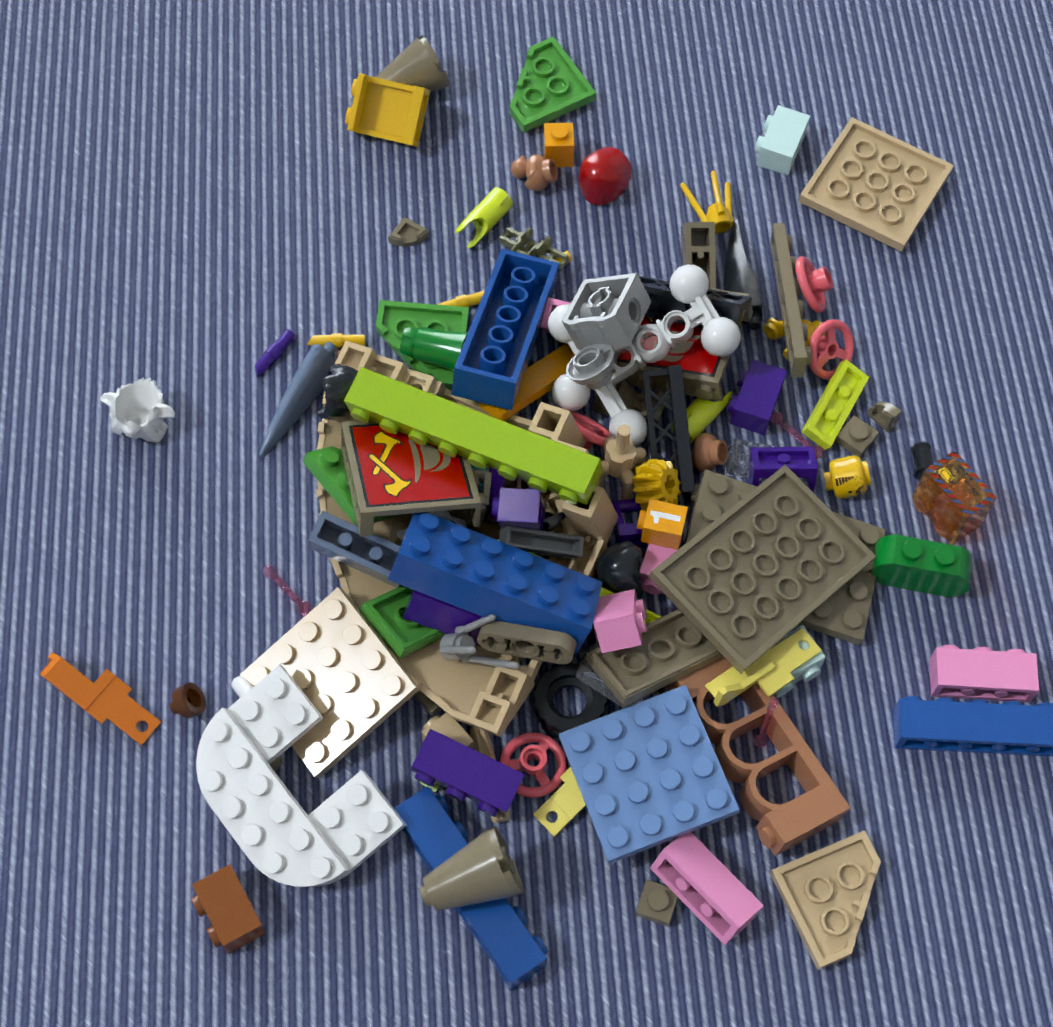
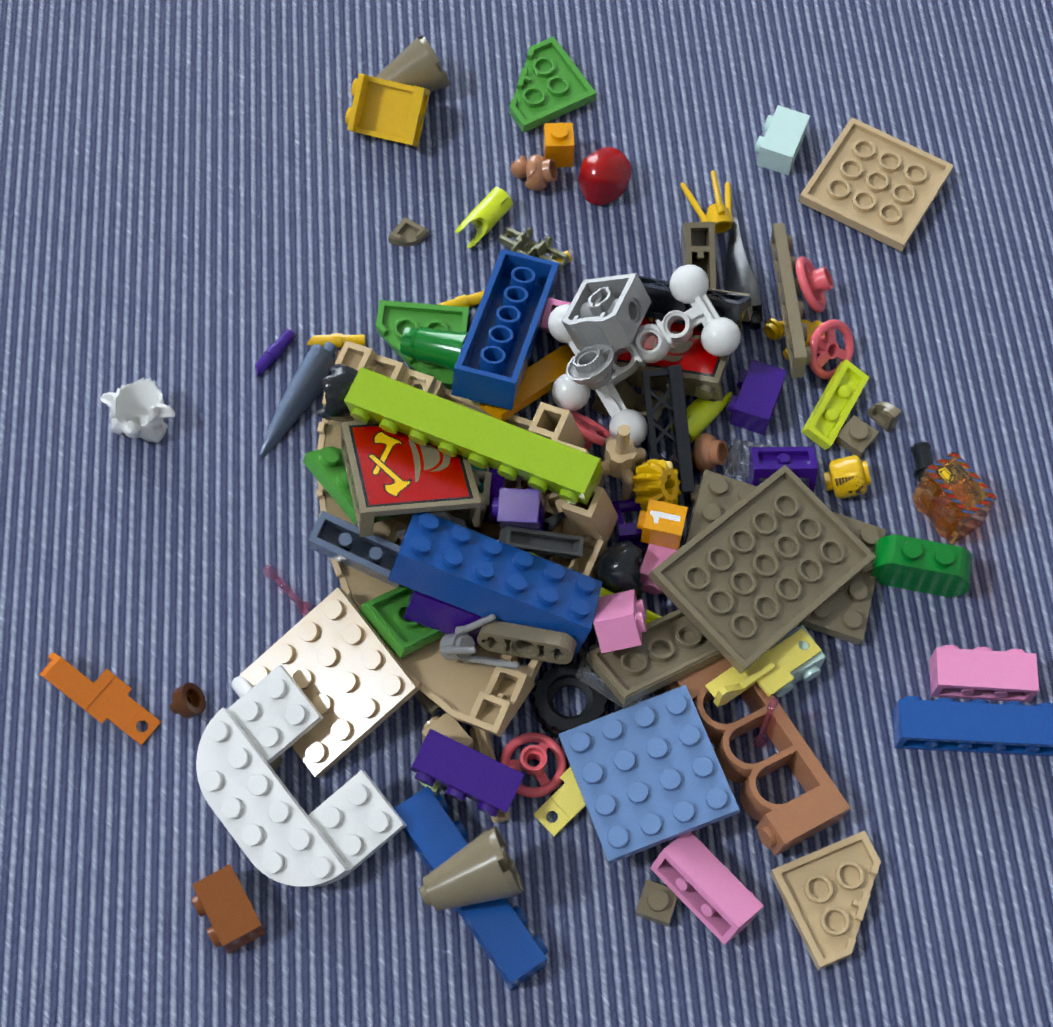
(777, 418): clear pink hinge -> none

